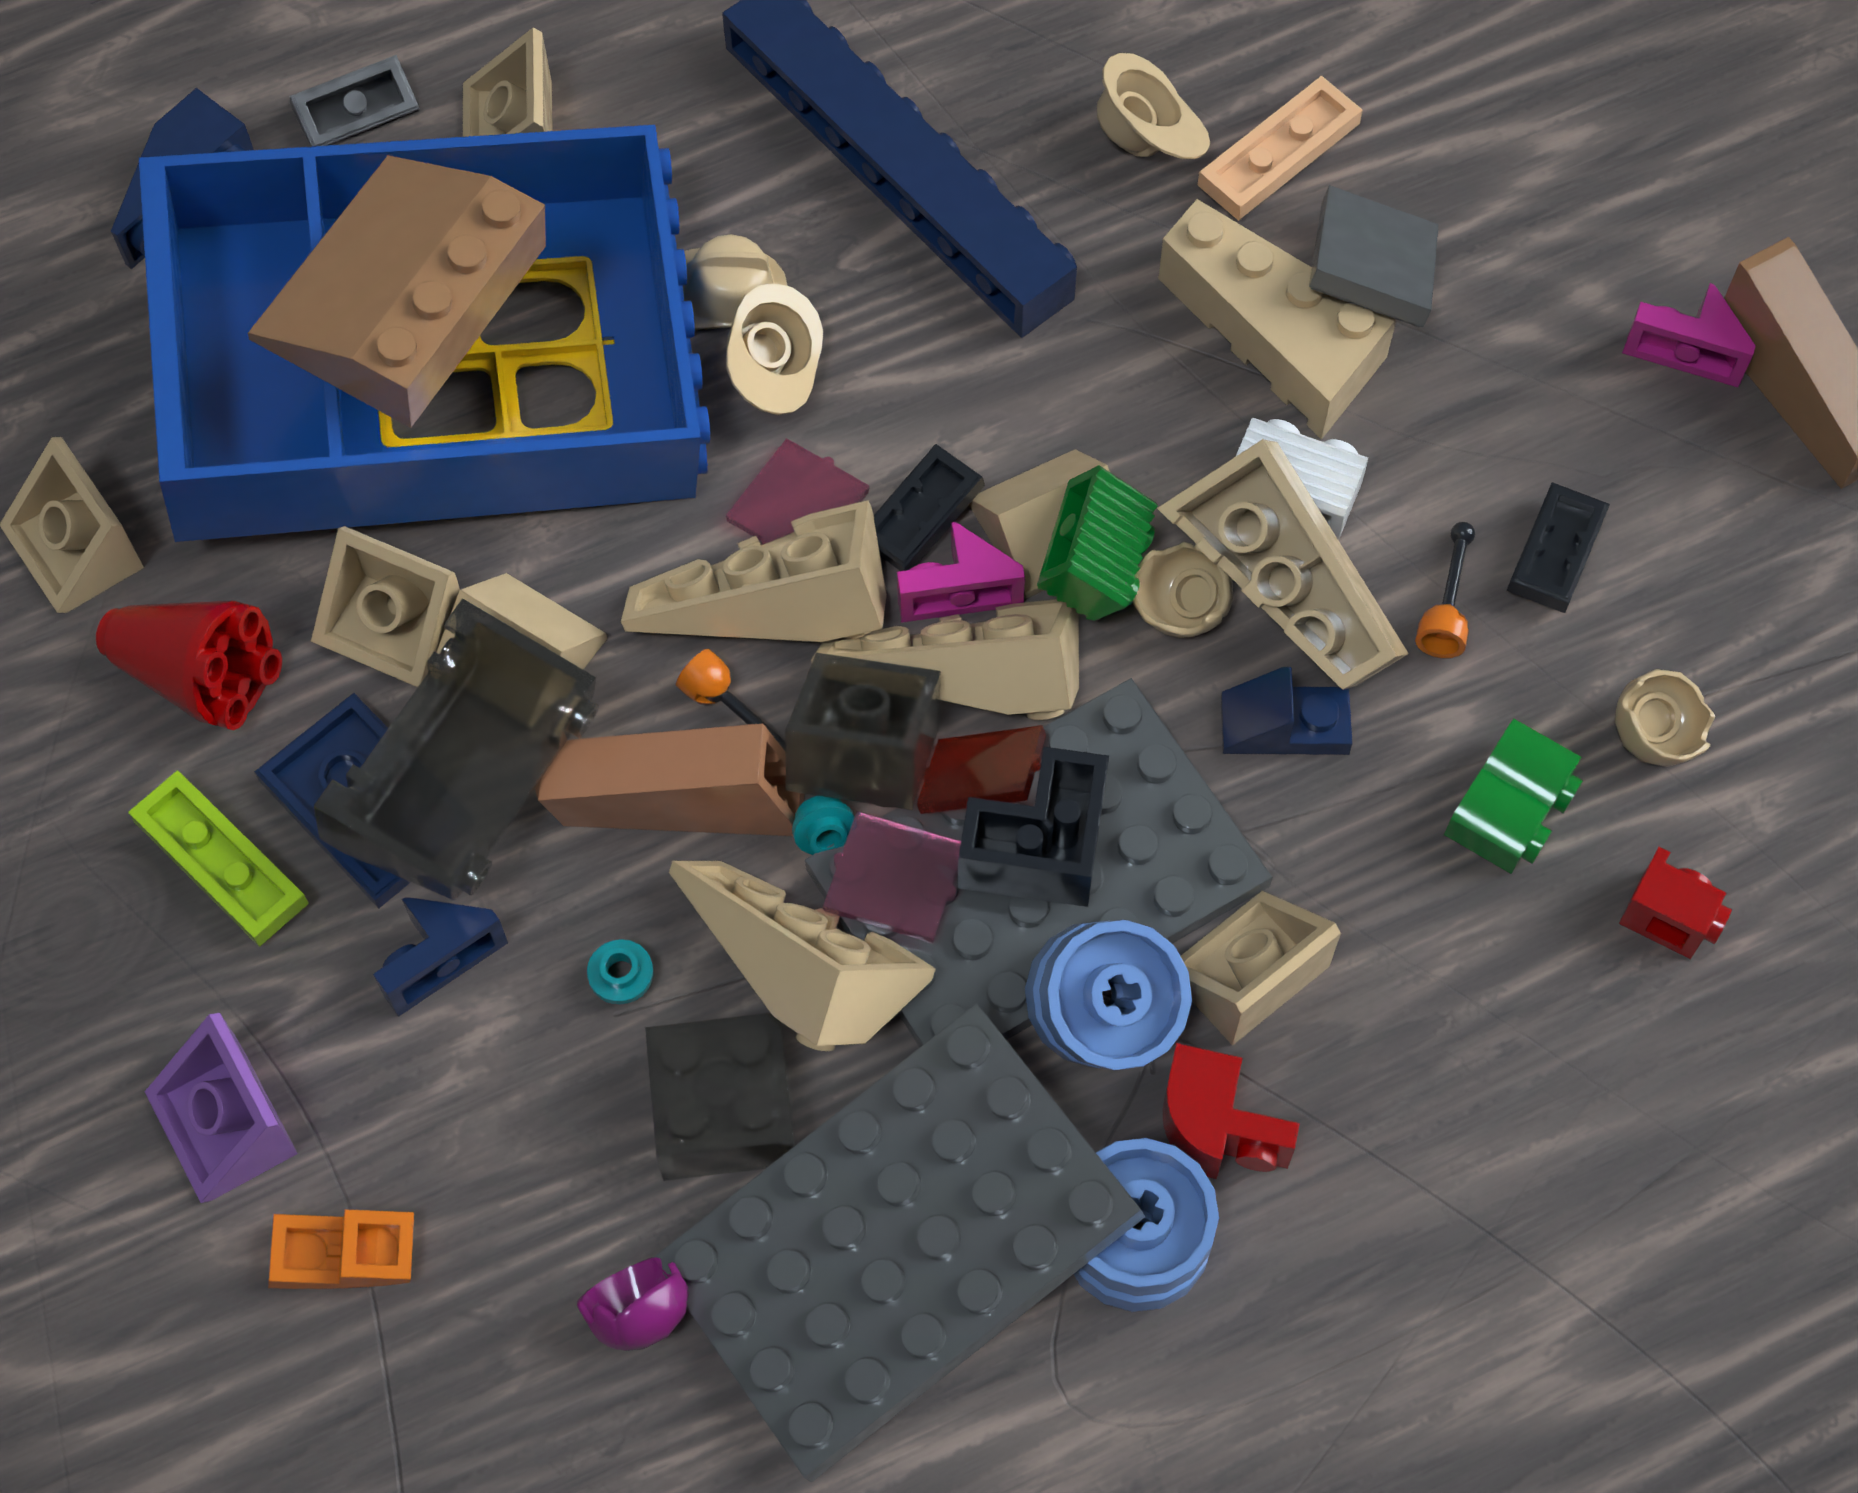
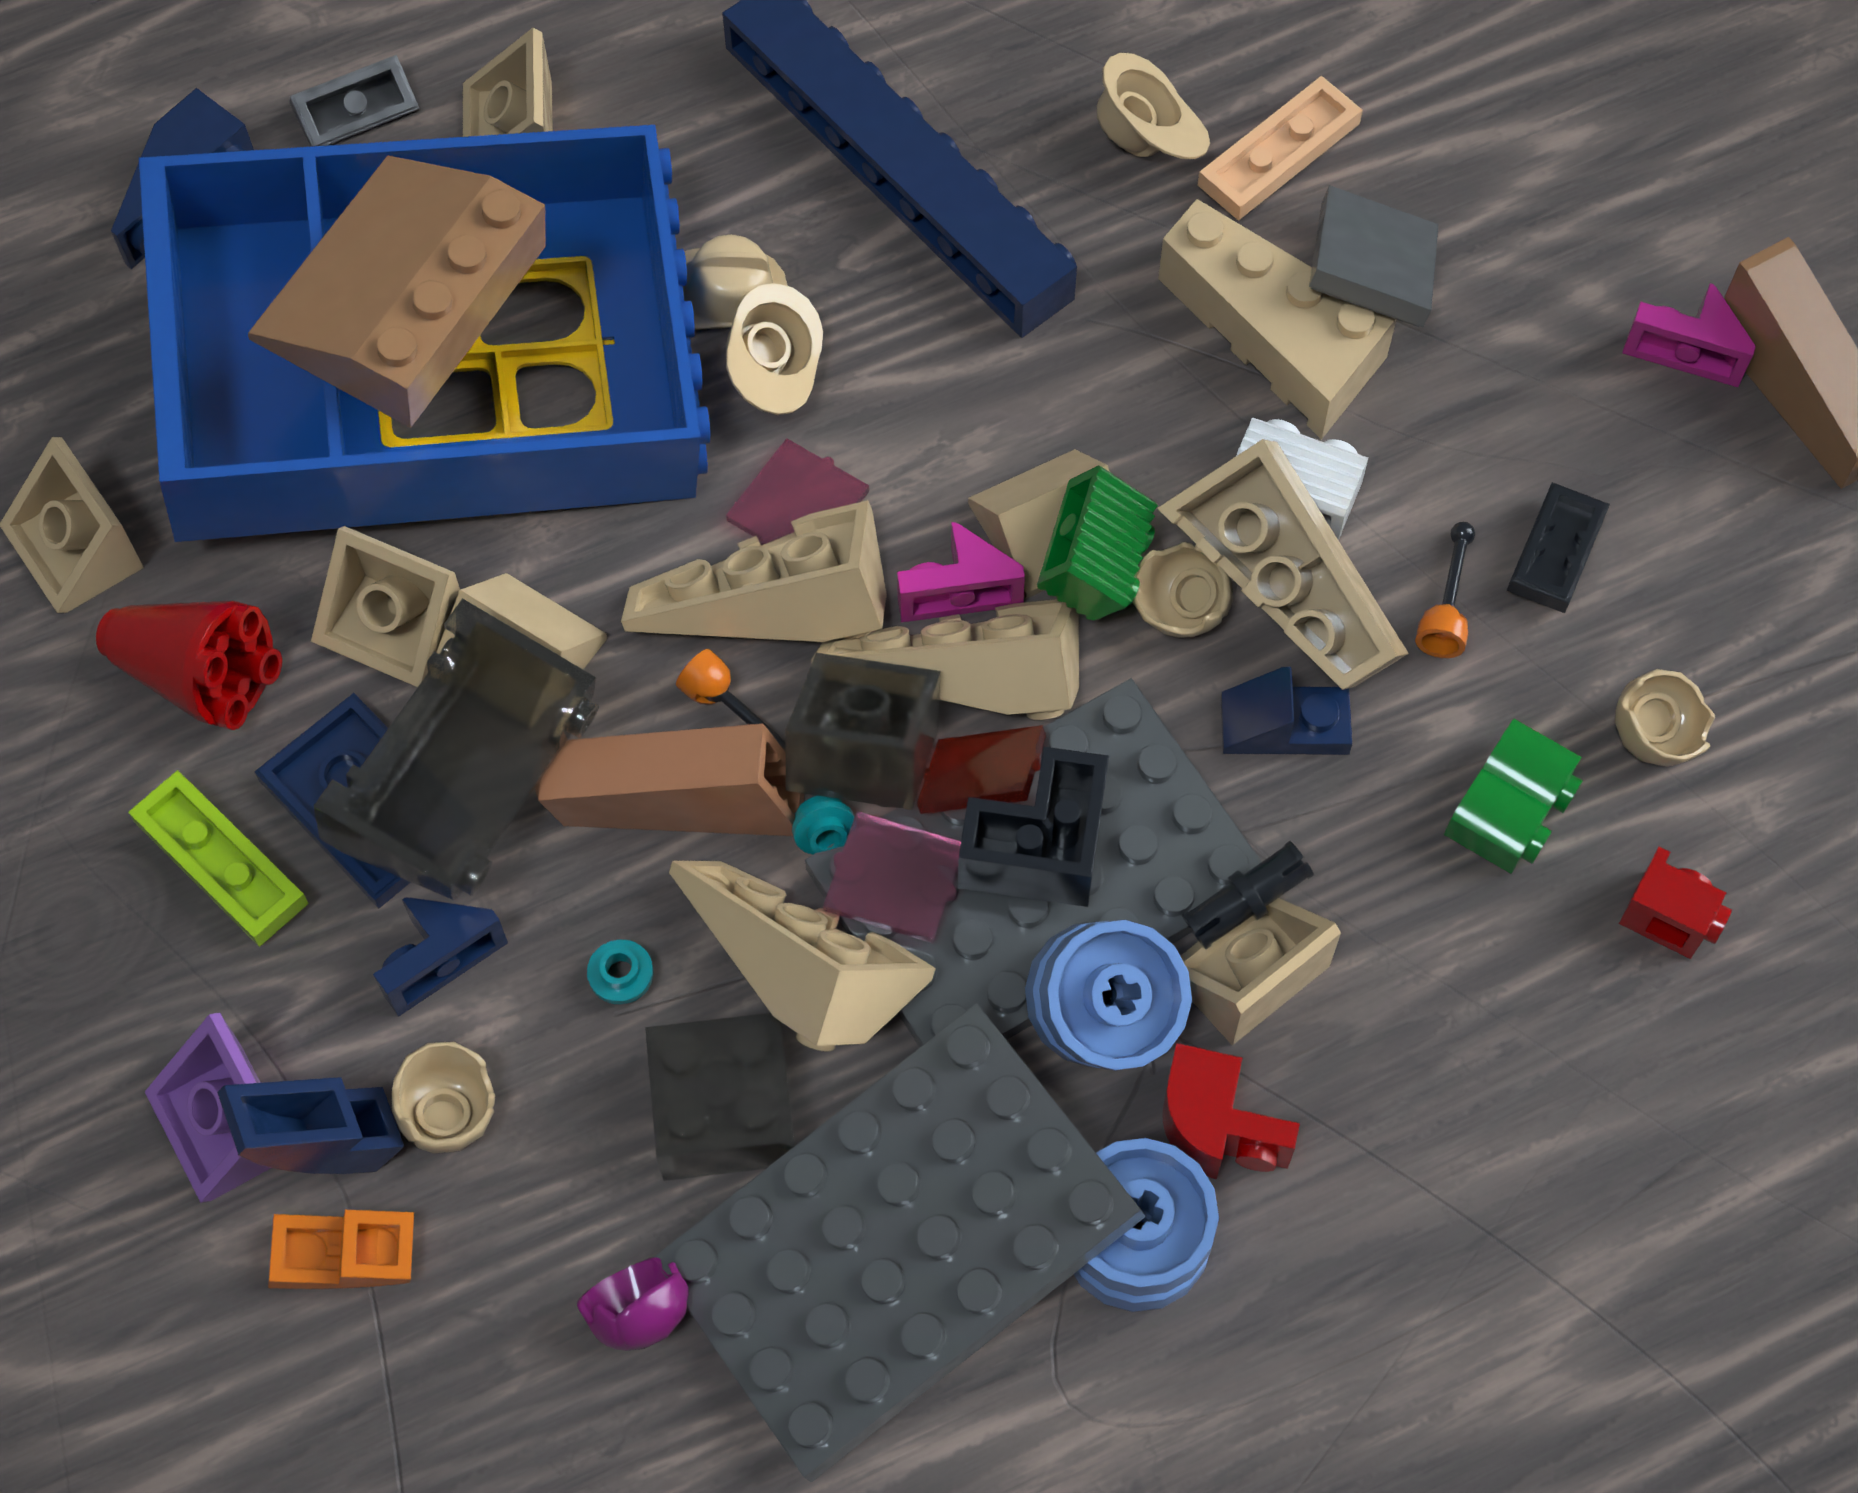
(311, 1125): none -> dark blue slope
(442, 1097): none -> tan hair
(924, 507): black plate -> none
(1248, 895): none -> black pin

